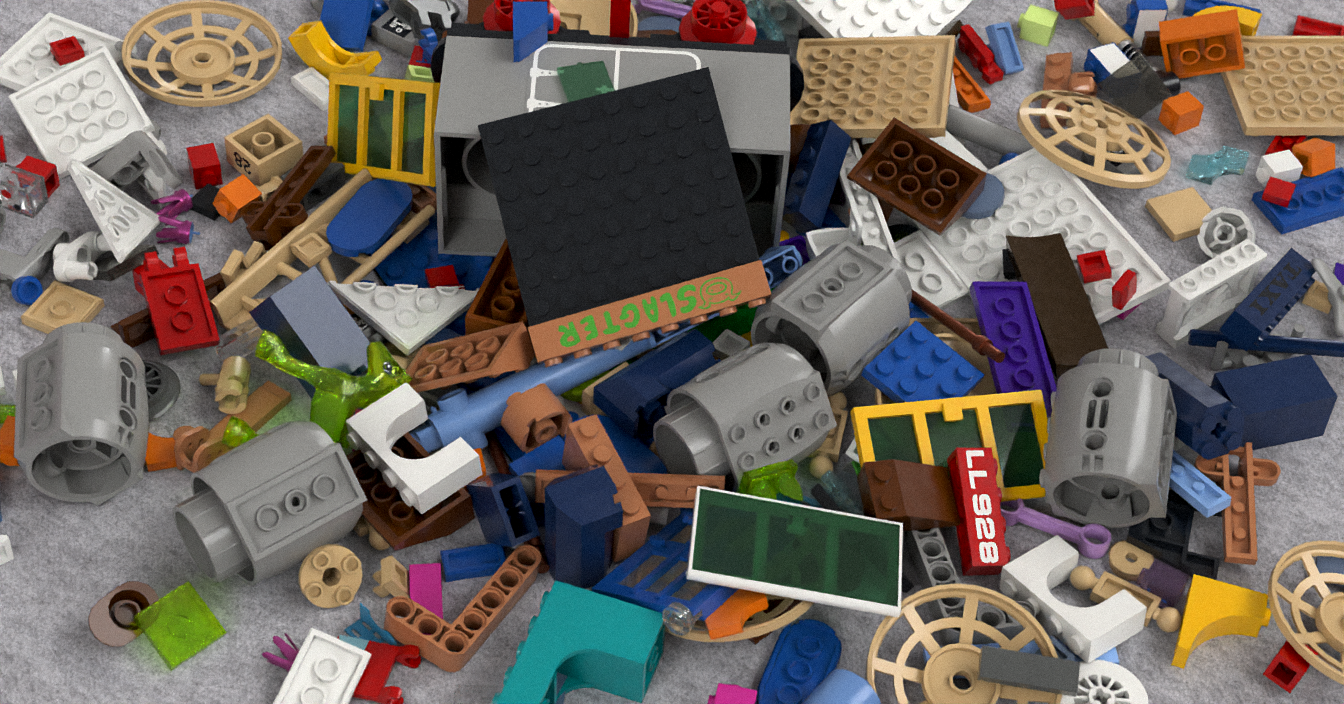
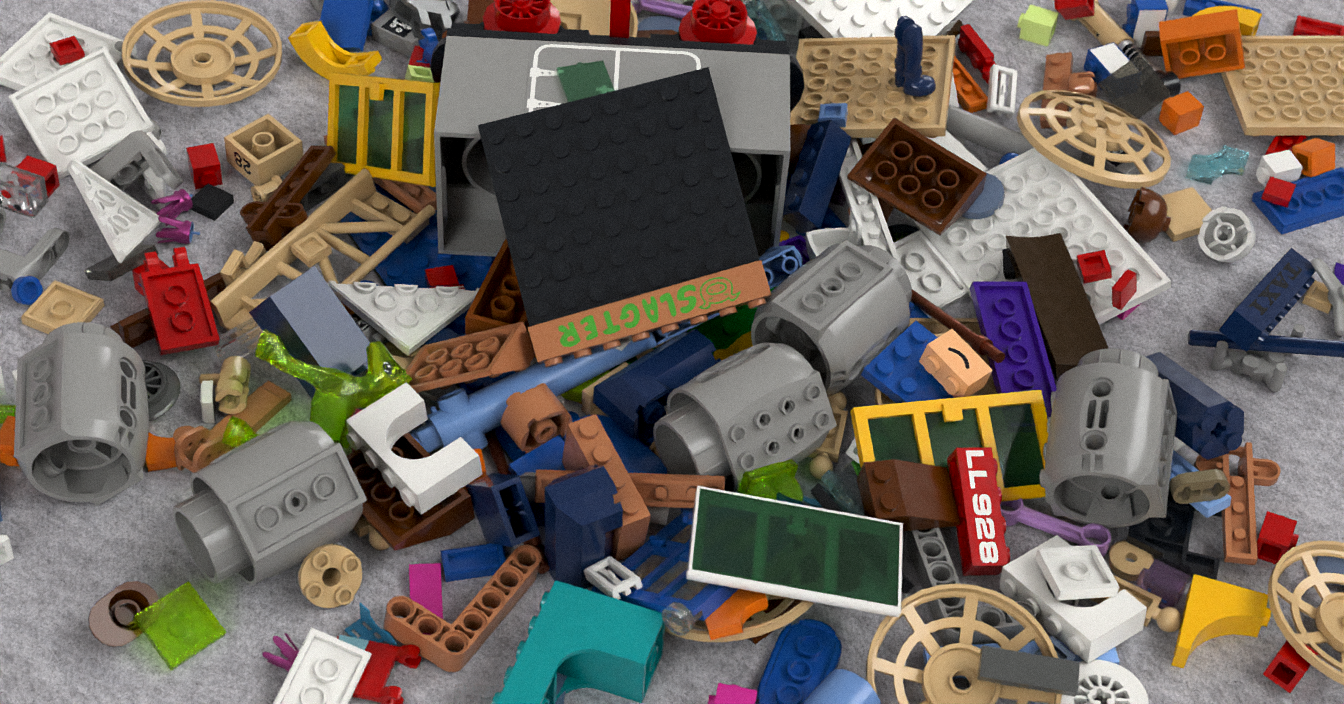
(77, 258): white connector -> none
(207, 401): none -> white tile
(234, 197): orange brick -> none
(313, 86): white tile -> none
(369, 217): blue tile -> none
(392, 578): tan tile -> none
(530, 28): blue slope -> none
(607, 581): none -> white tile
(729, 344): white plate -> none
(836, 112): none -> medium blue tile
(909, 57): none -> dark blue piece
(955, 365): none -> light nougat brick
(992, 91): none -> white tile
(1004, 48): medium blue tile -> none
(1076, 573): none -> white tile
(1147, 216): none -> reddish brown cylinder
(1187, 302): white fence -> none
(1199, 486): none -> dark tan beam
(1276, 537): none -> red brick
(1279, 400): dark blue brick -> none

